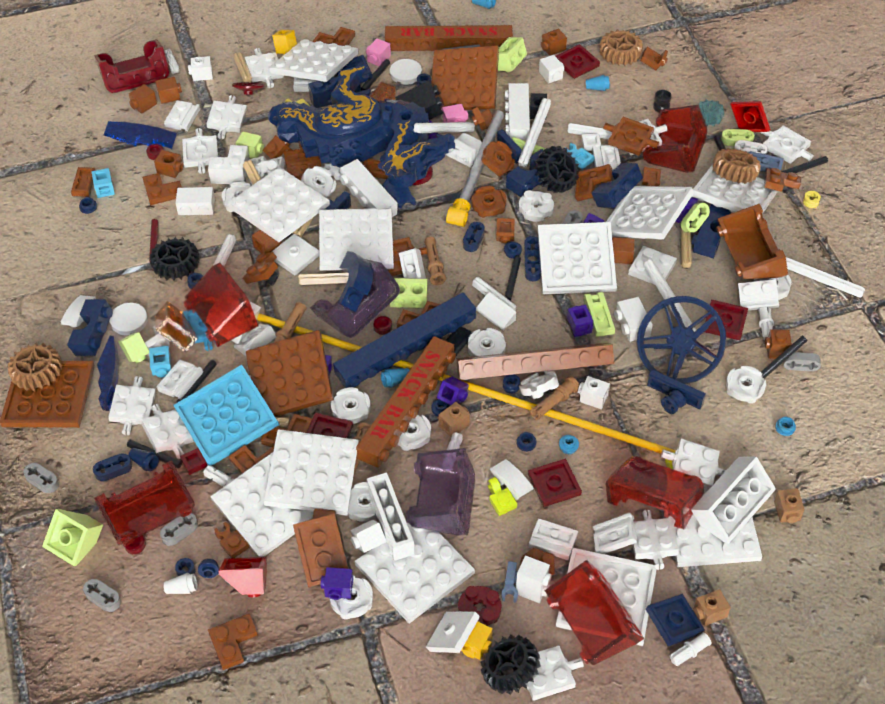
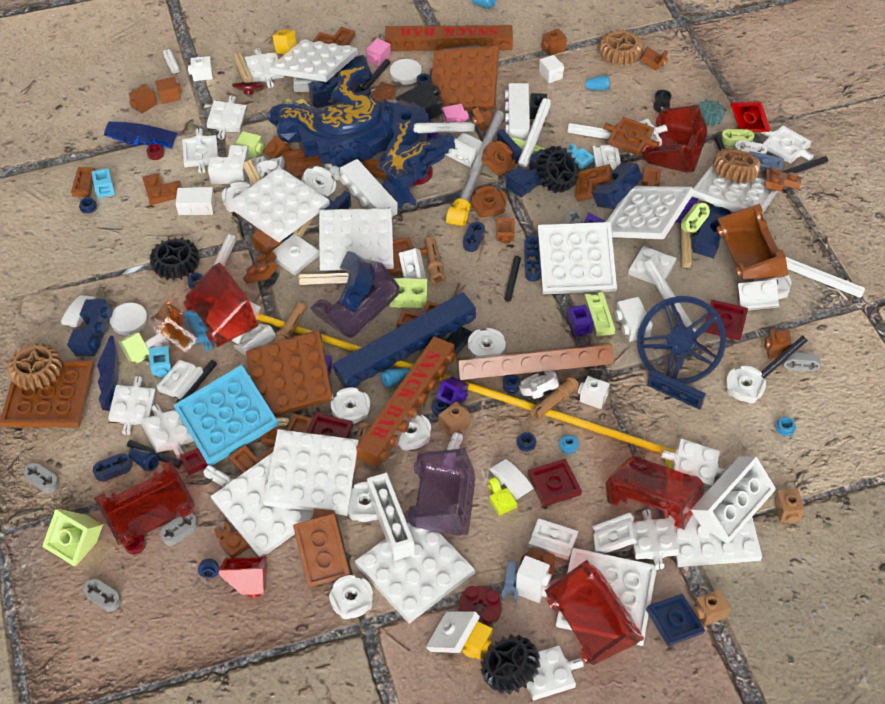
(135, 71): dark red windscreen -> none
(154, 235): dark red bar -> none
(168, 163): dark orange brick -> none
(181, 585): white cone -> none
(182, 115): white plate -> none
(185, 562): dark blue bush -> none
(228, 635): dark orange plate -> none
(337, 583): dark purple brick -> none
(367, 536): white brick -> none
(382, 325): dark red tile -> none
(485, 288): white axle -> none
(496, 311): white slope -> none
(511, 53): yellowish green brick -> none
(512, 249): dark blue plate -> none
(532, 198): white plate -> none
(578, 61): dark red plate -> none
(590, 140): white plate -> none
(623, 250): dark orange brick -> none
(673, 402): dark blue wheel -> none
(690, 649): white axle -> none
(766, 321): white axle -> none
(811, 195): light yellow bush -> none

